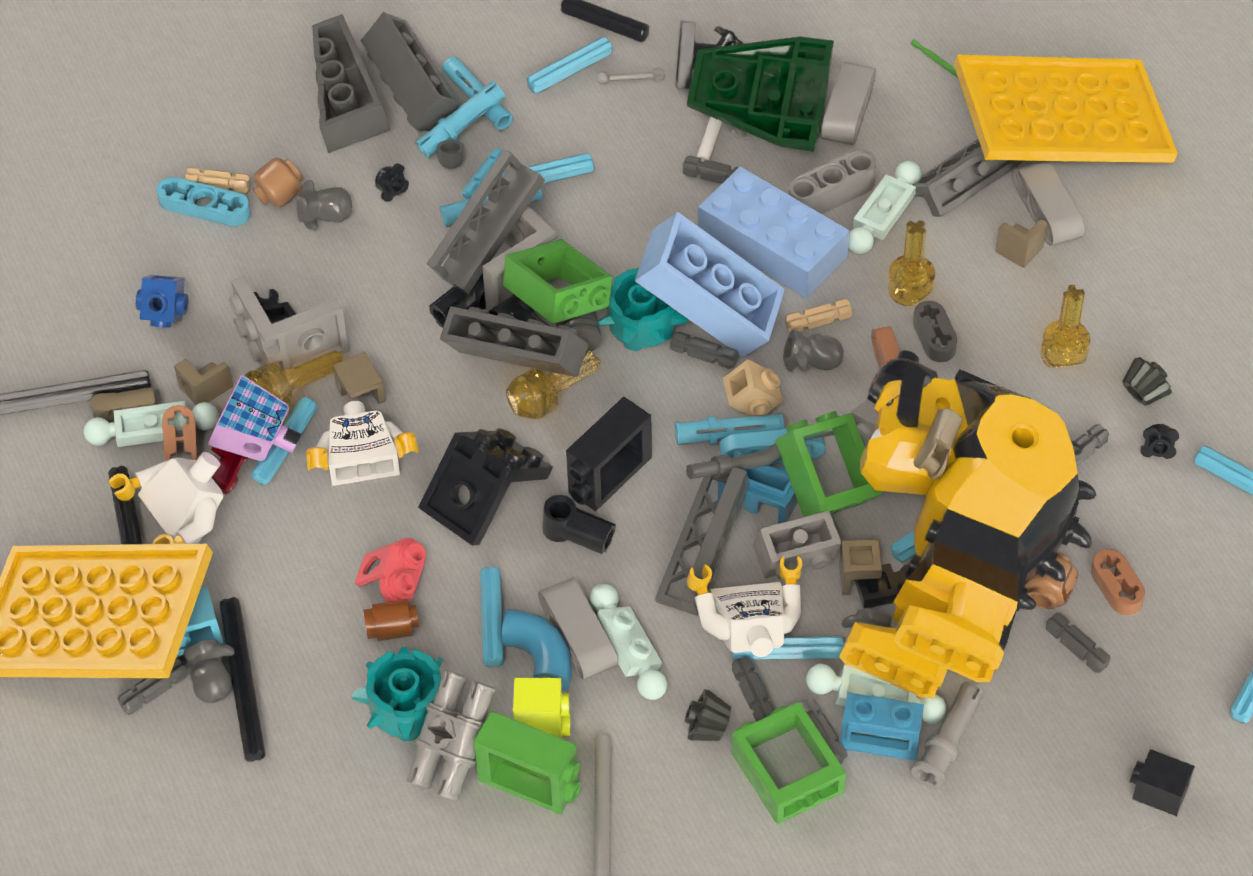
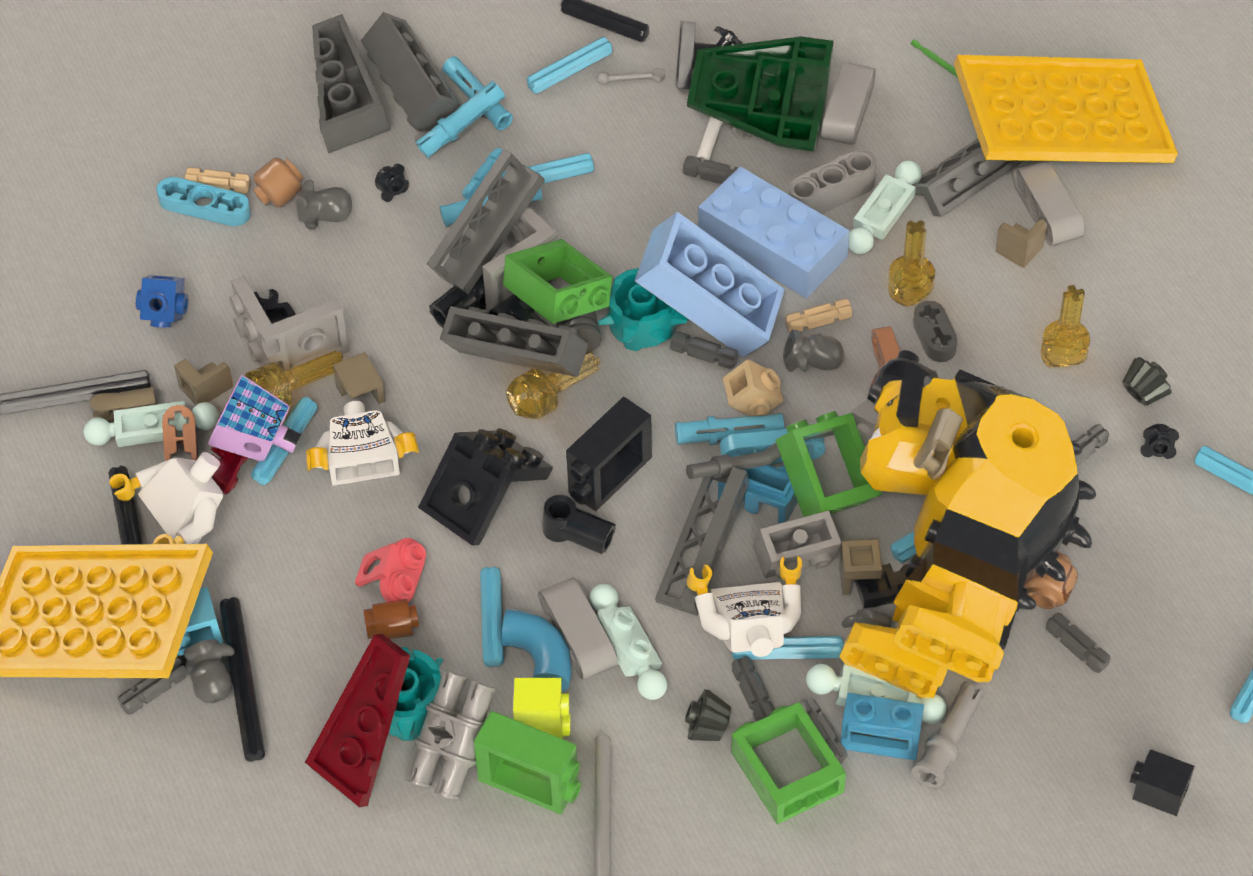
(359, 725): none -> dark red wing
(450, 153): dark grey hinge -> none
(1112, 584): nougat beam -> none

